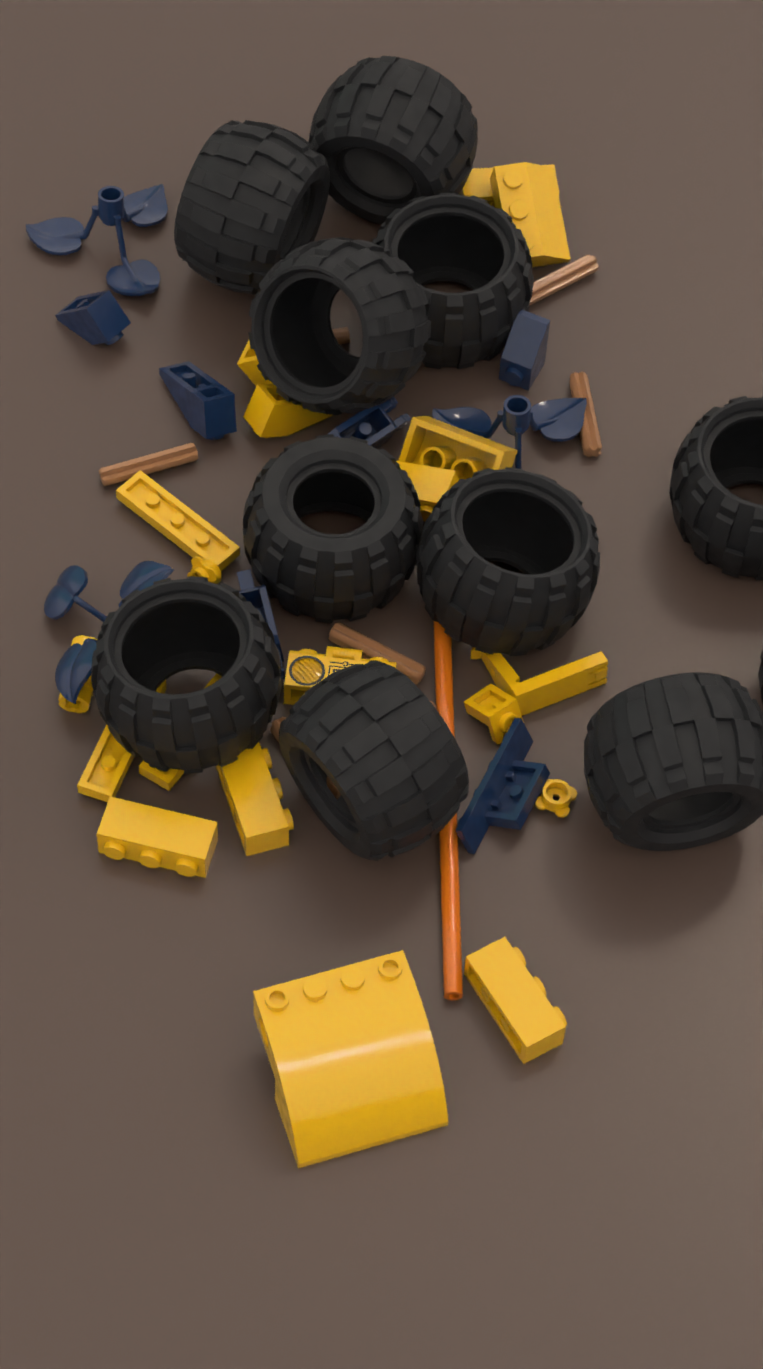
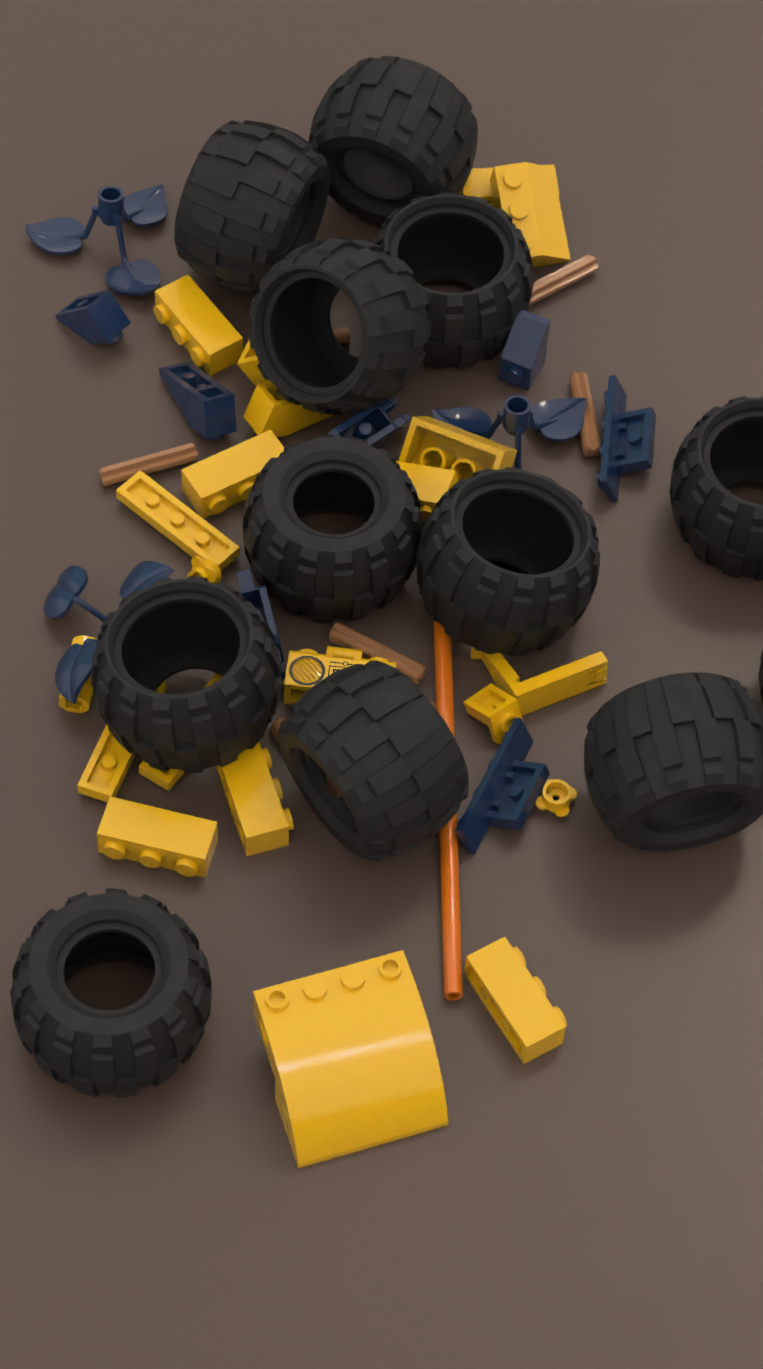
(119, 1046): none -> black tyre
(198, 325): none -> yellow brick
(228, 475): none -> yellow brick
(626, 439): none -> dark blue bracket

